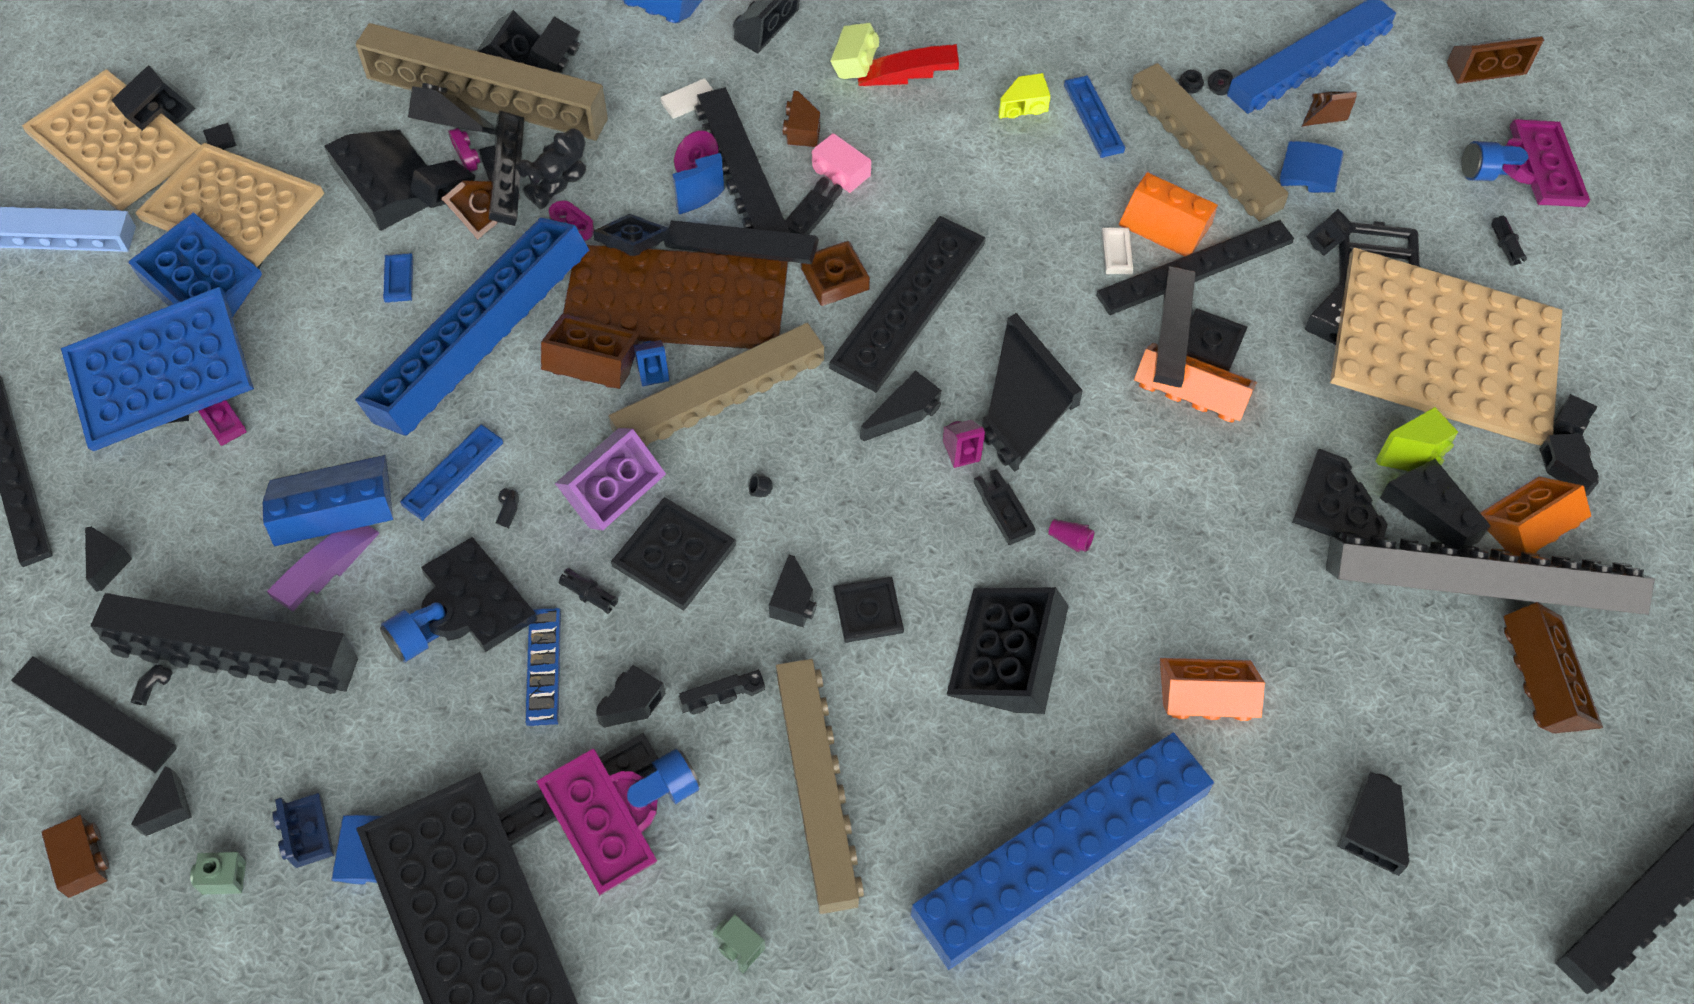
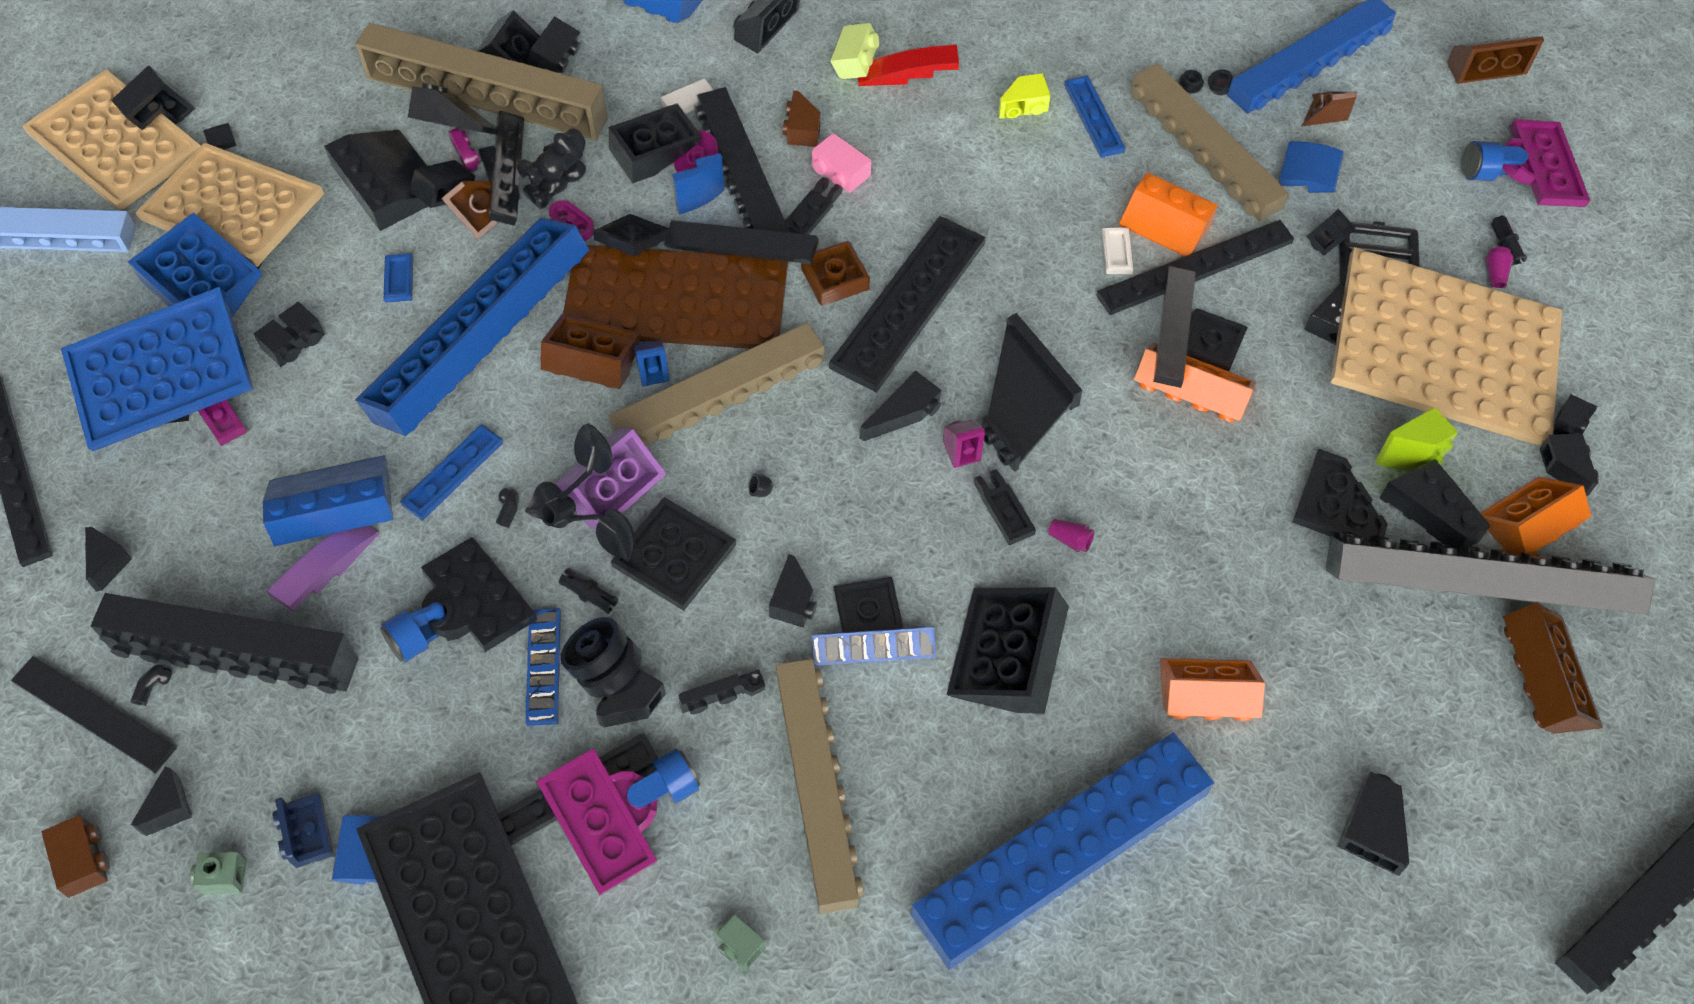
(285, 344): none -> black piece
(558, 510): none -> black plant
(601, 657): none -> black wheel
(652, 141): none -> black slope
(874, 645): none -> tile
(1499, 265): none -> magenta cone

